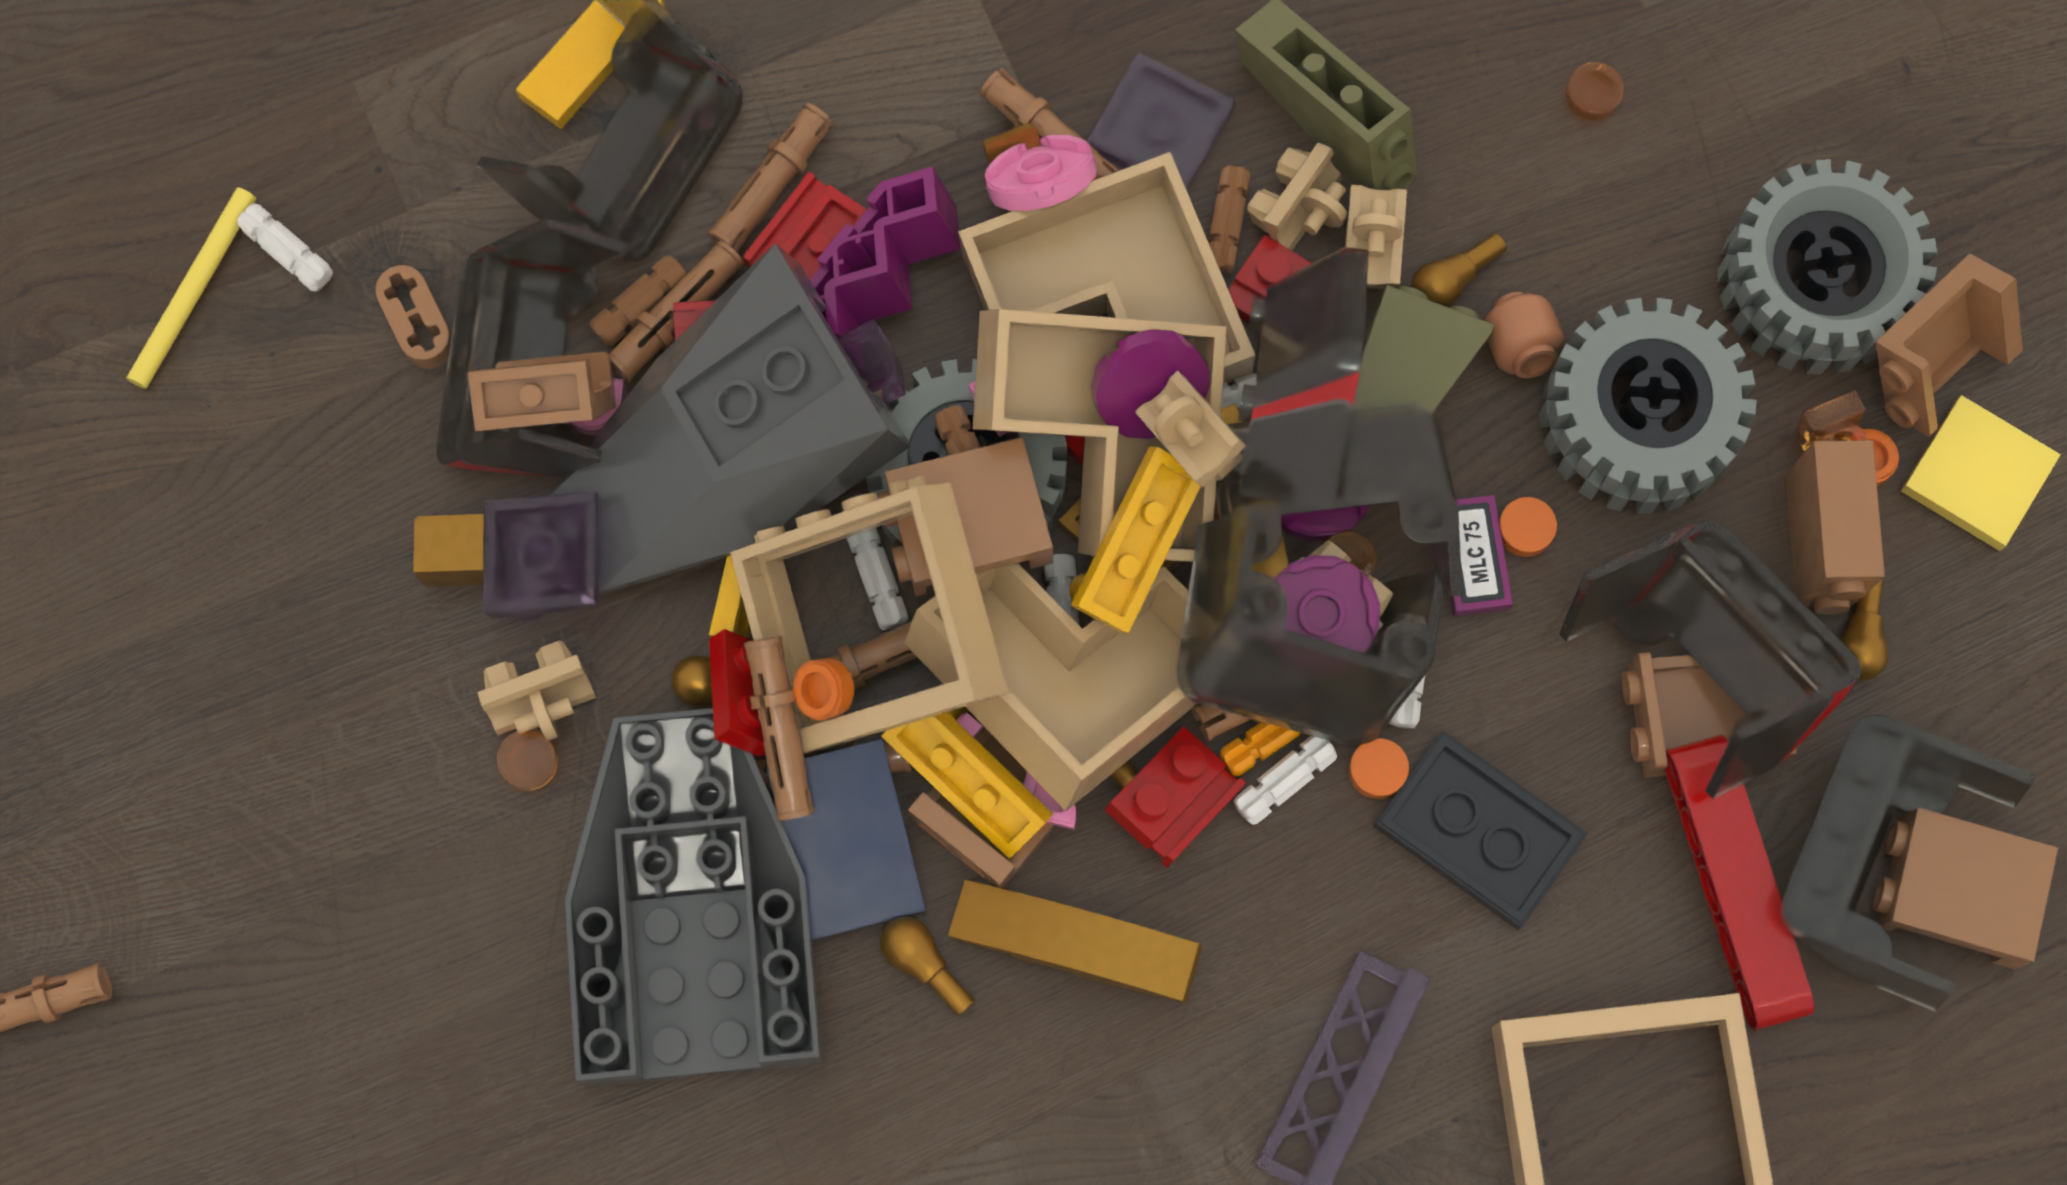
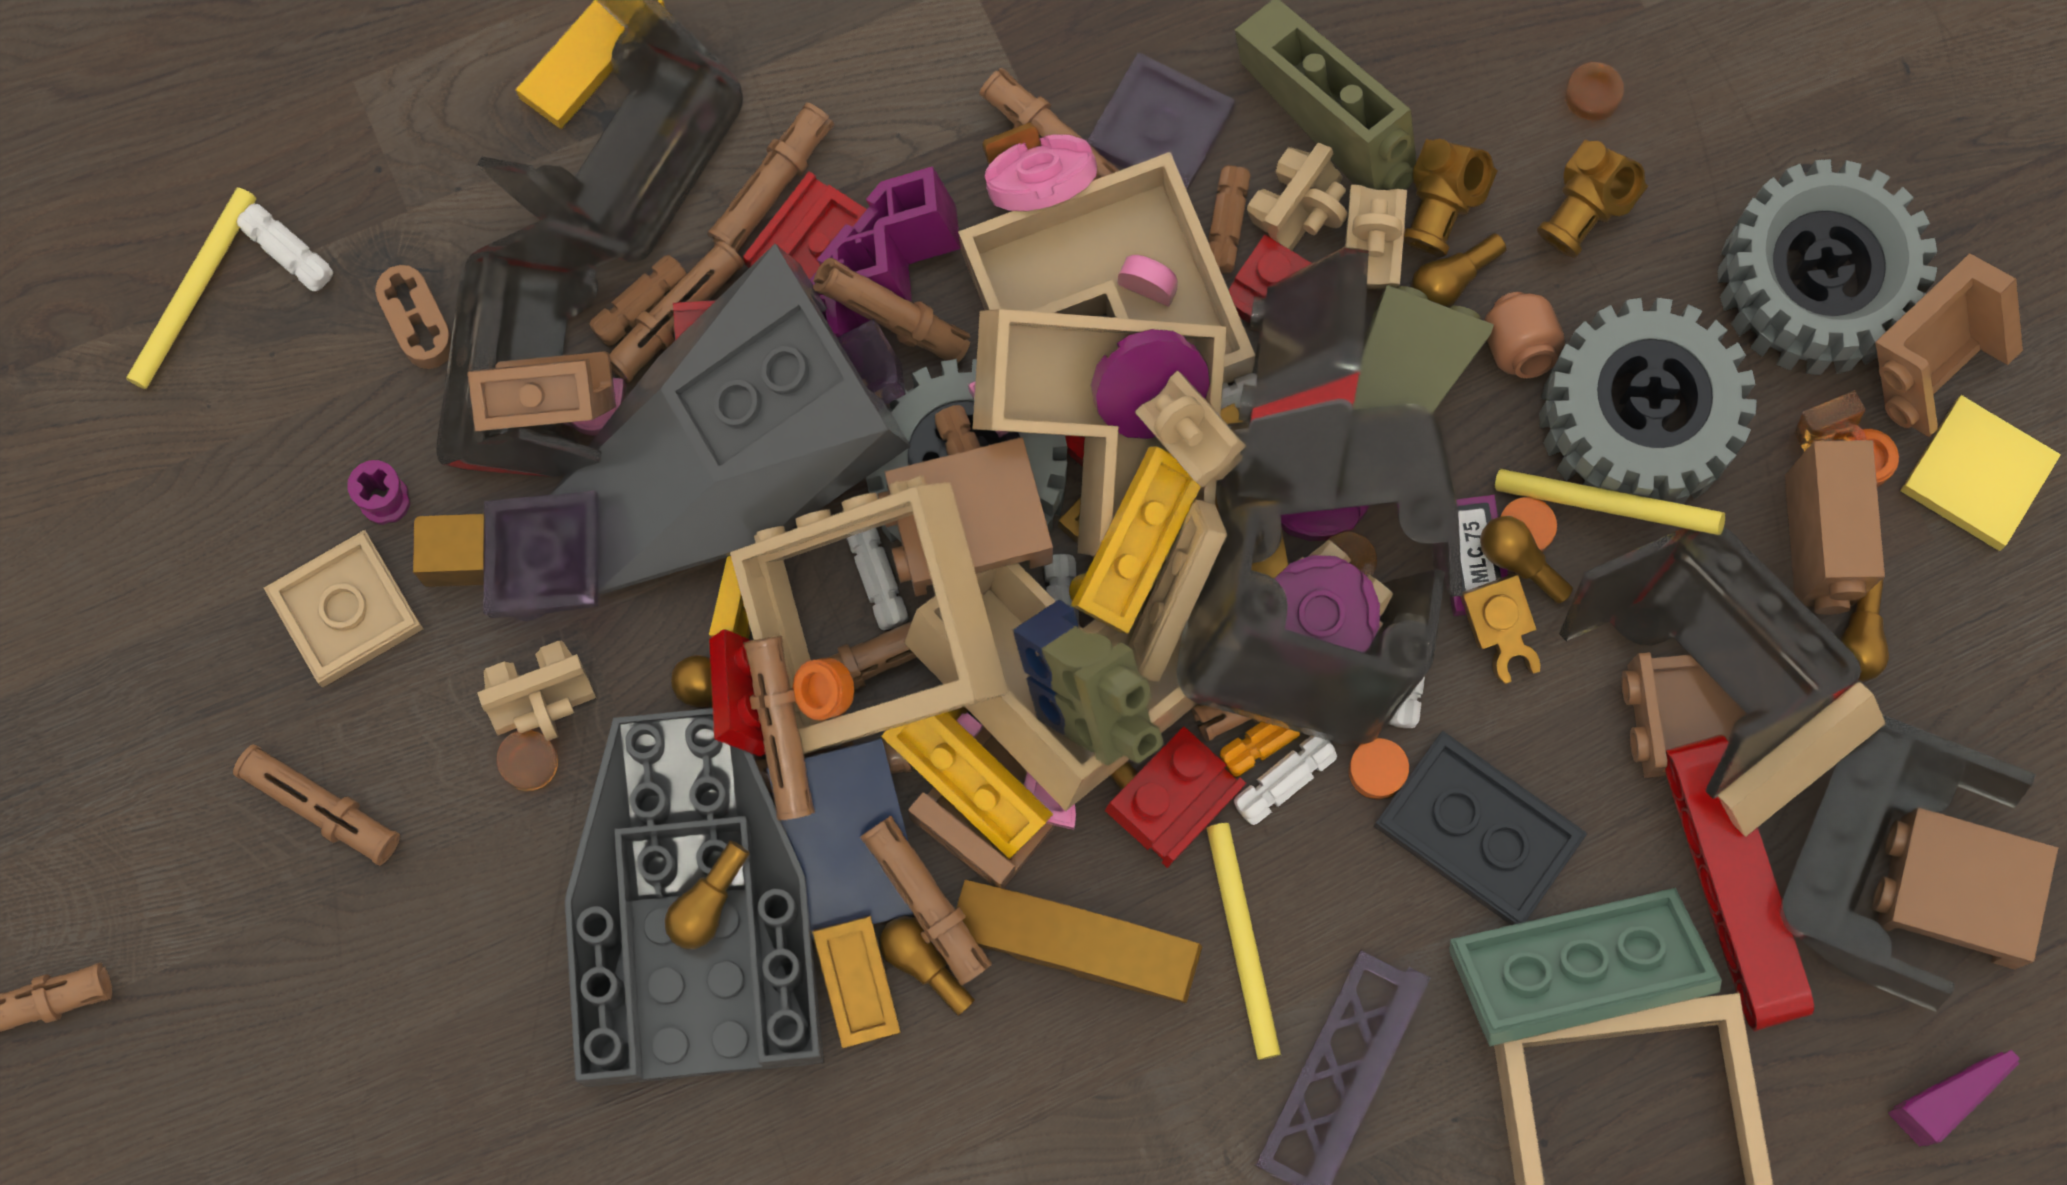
(343, 608): none -> tan tile
(372, 837): none -> medium nougat pin
(382, 476): none -> magenta bush
(697, 913): none -> pearl gold piece
(856, 981): none -> pearl gold tile
(910, 321): none -> medium nougat pin
(931, 908): none -> medium nougat pin
(1091, 686): none -> olive hips
(1148, 279): none -> bright pink tile
(1177, 589): none -> tan tile
(1243, 941): none -> light yellow bar
(1449, 183): none -> pearl gold connector
(1499, 618): none -> pearl gold plate
(1512, 547): none -> pearl gold piece
(1583, 966): none -> sand green tile
(1595, 188): none -> pearl gold connector
(1610, 501): none -> light yellow bar
(1802, 758): none -> tan tile
(1940, 1108): none -> magenta slope

